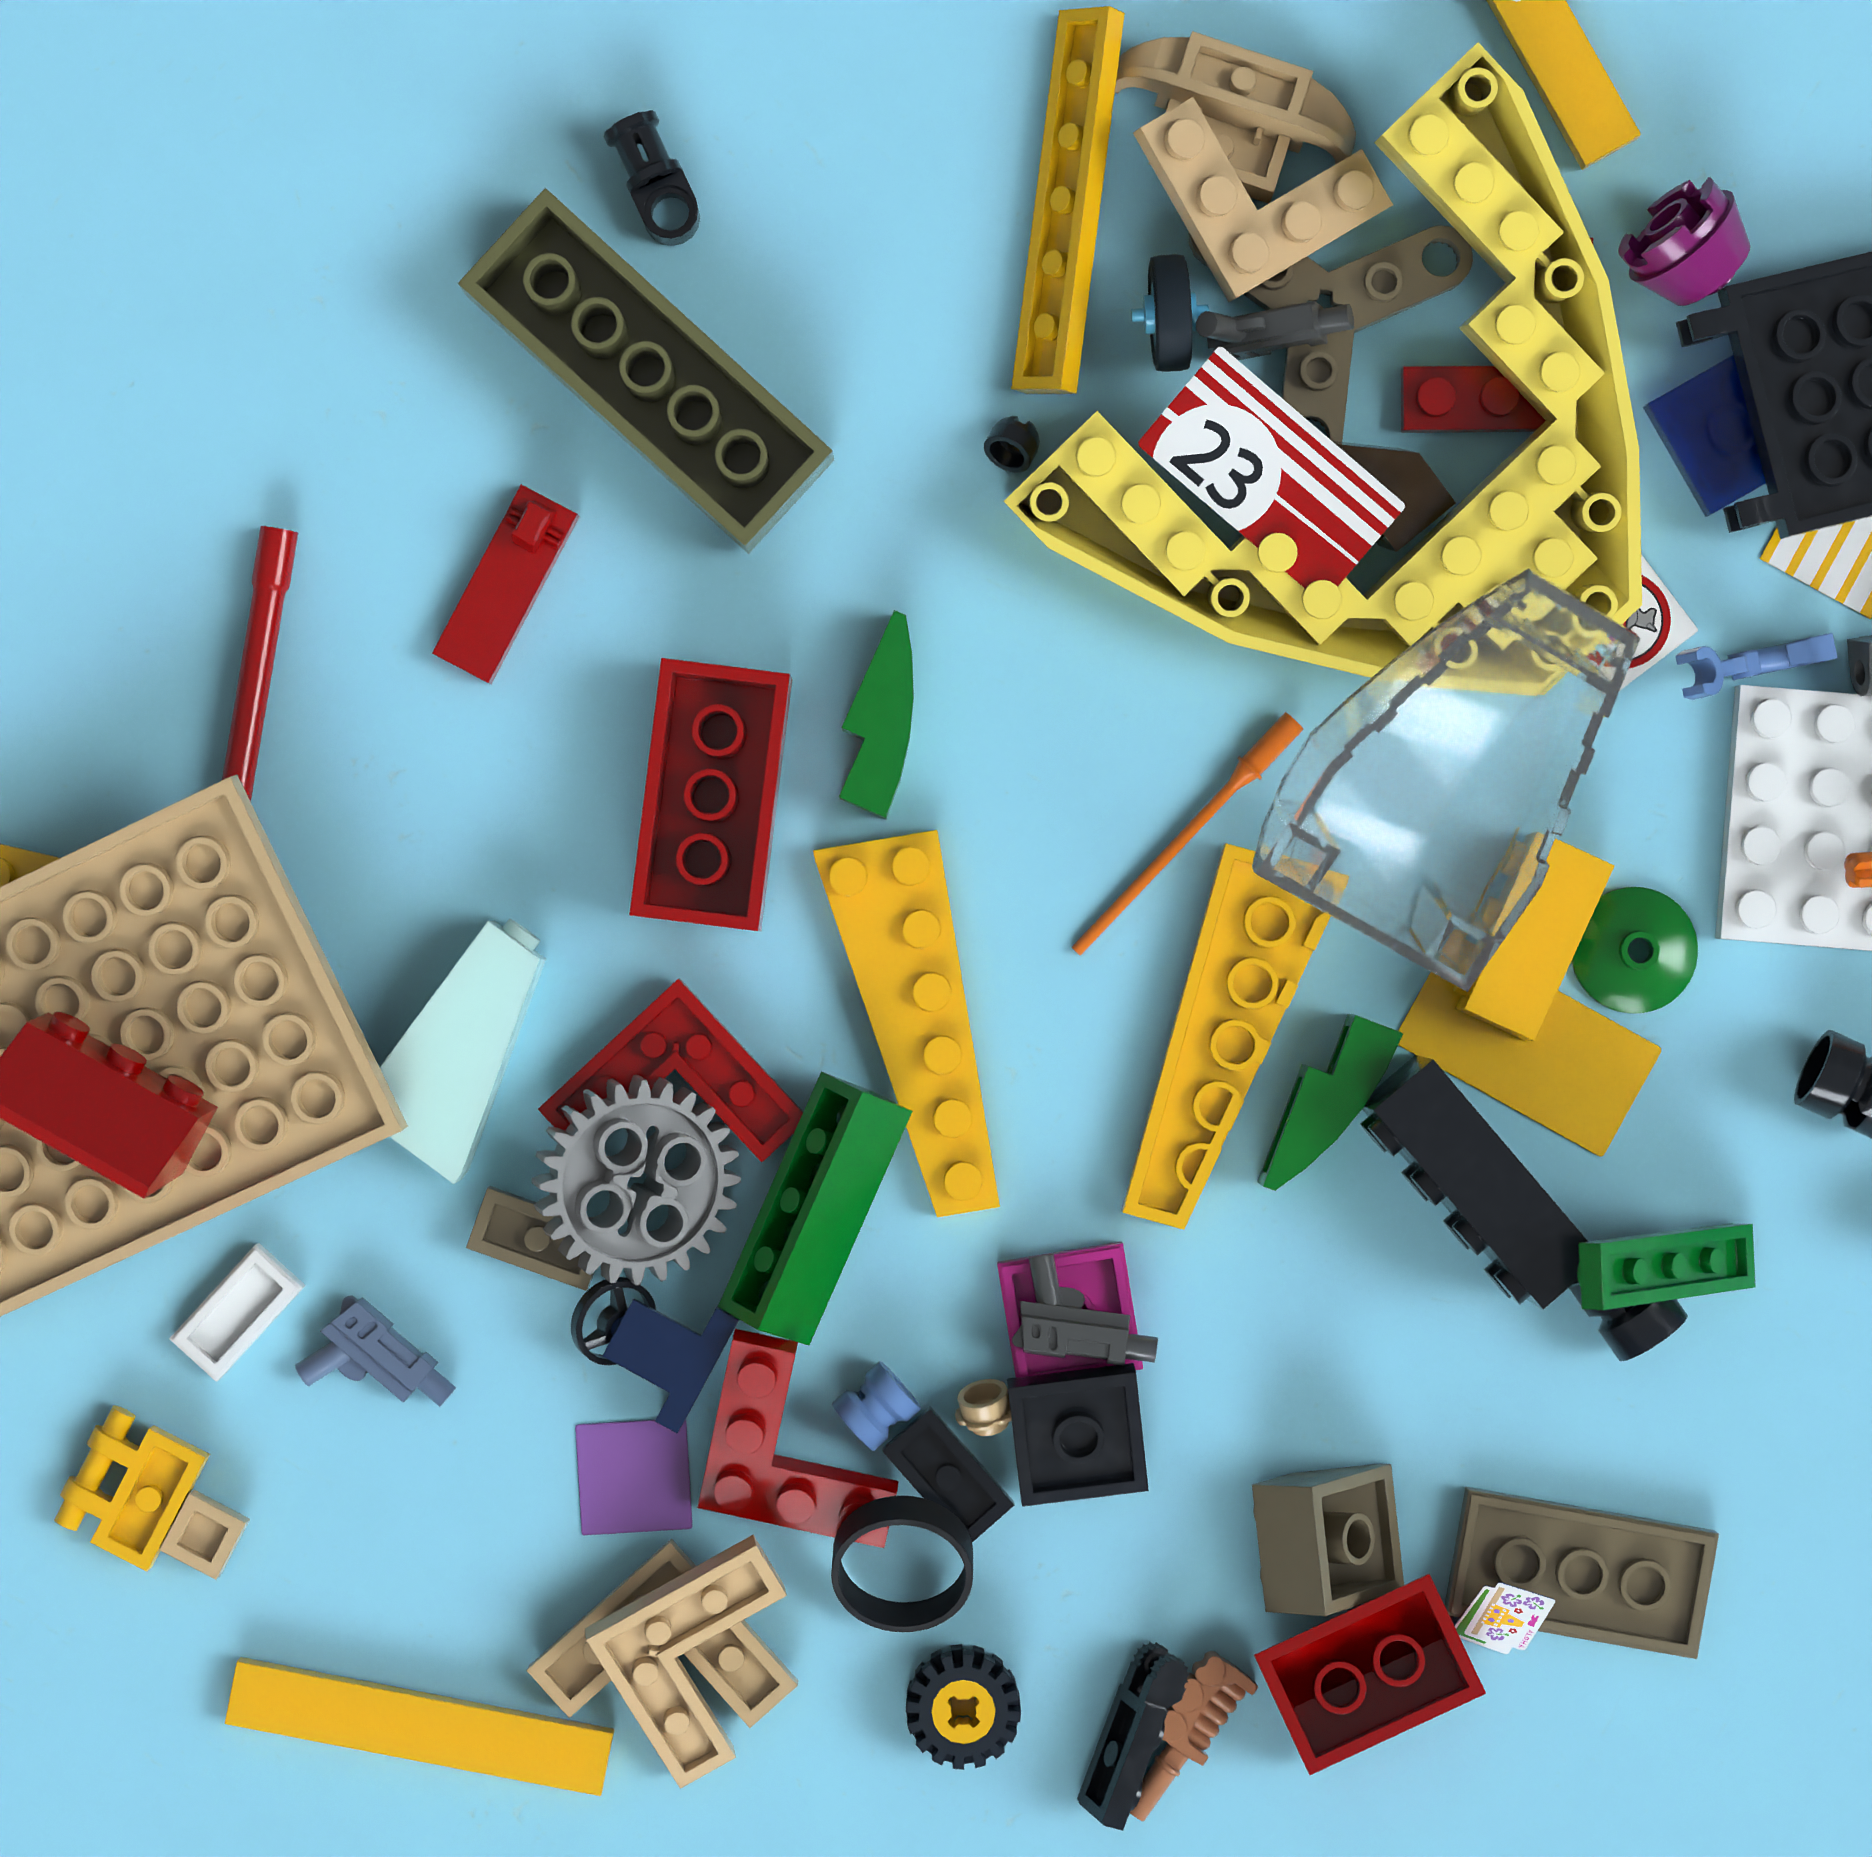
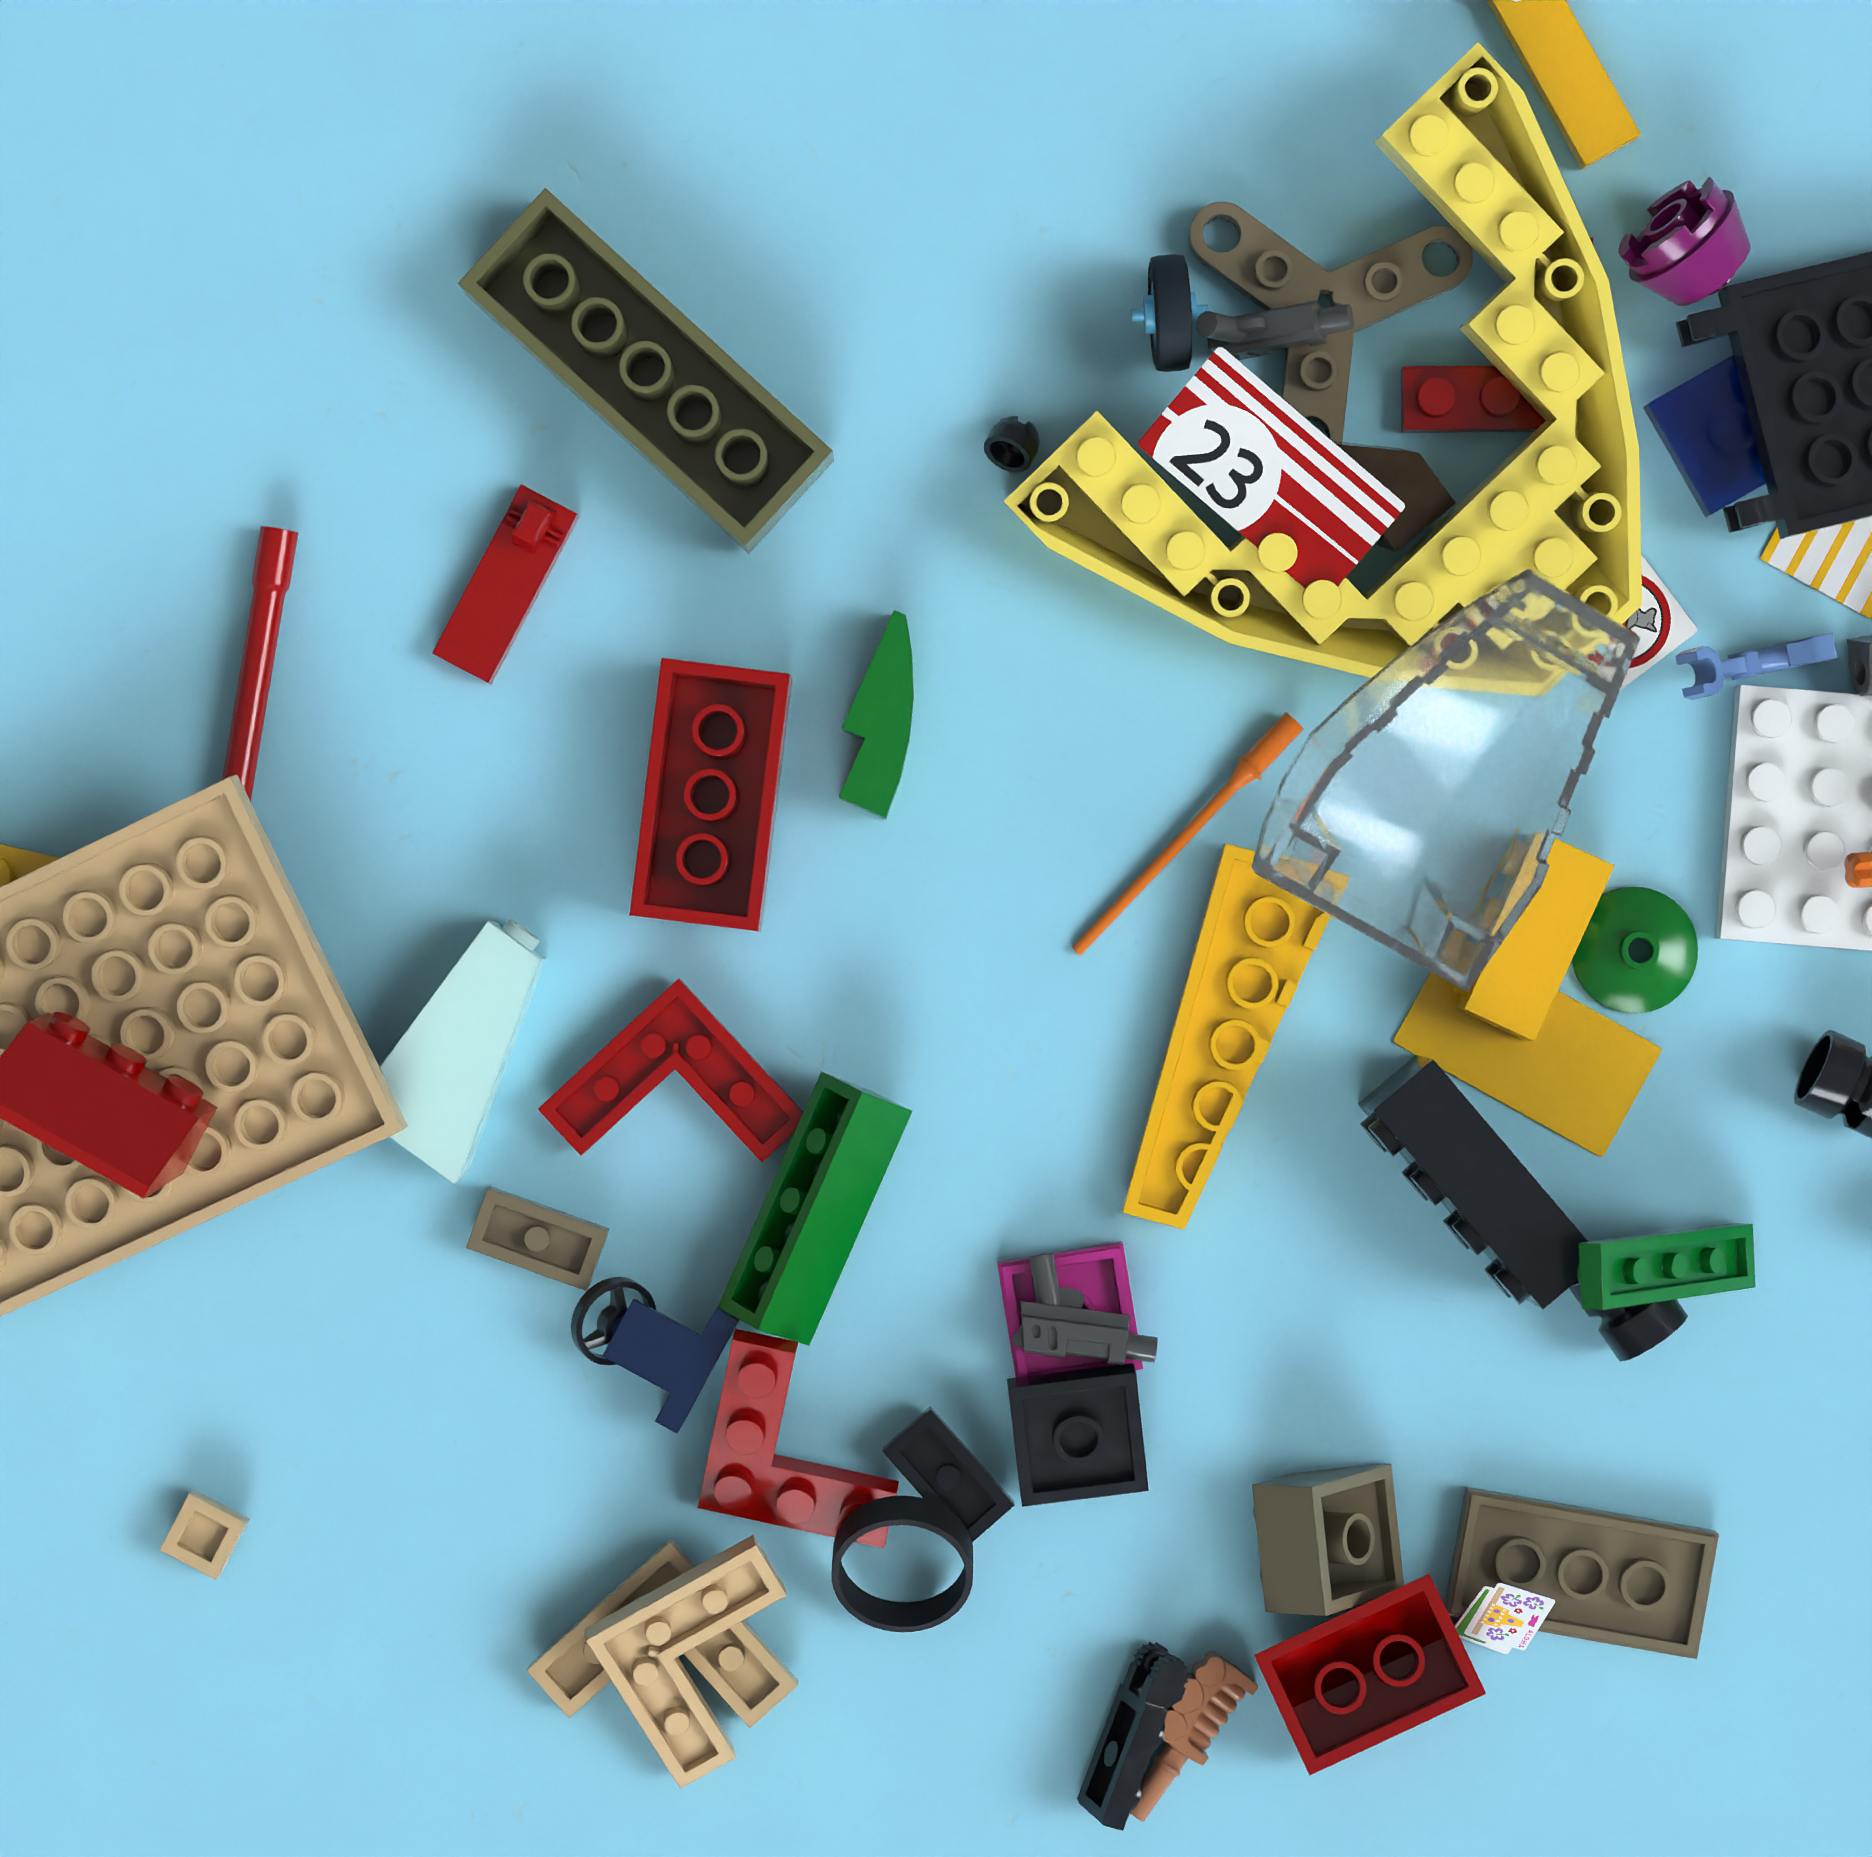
(148, 1497): yellow plate -> none
(237, 1312): white tile -> none
(368, 1343): sand blue piece -> none
(419, 1726): yellow tile -> none
(583, 1169): light grey gear -> none
(633, 1477): medium lavender sticker -> none
(653, 179): black connector -> none
(876, 1406): medium blue wheel -> none
(906, 963): yellow wing -> none
(962, 1677): black wheel -> none
(984, 1407): tan plate -> none
(1068, 200): yellow plate -> none
(1233, 236): tan plate -> none
(1248, 99): tan plate -> none
(1330, 1100): green slope -> none

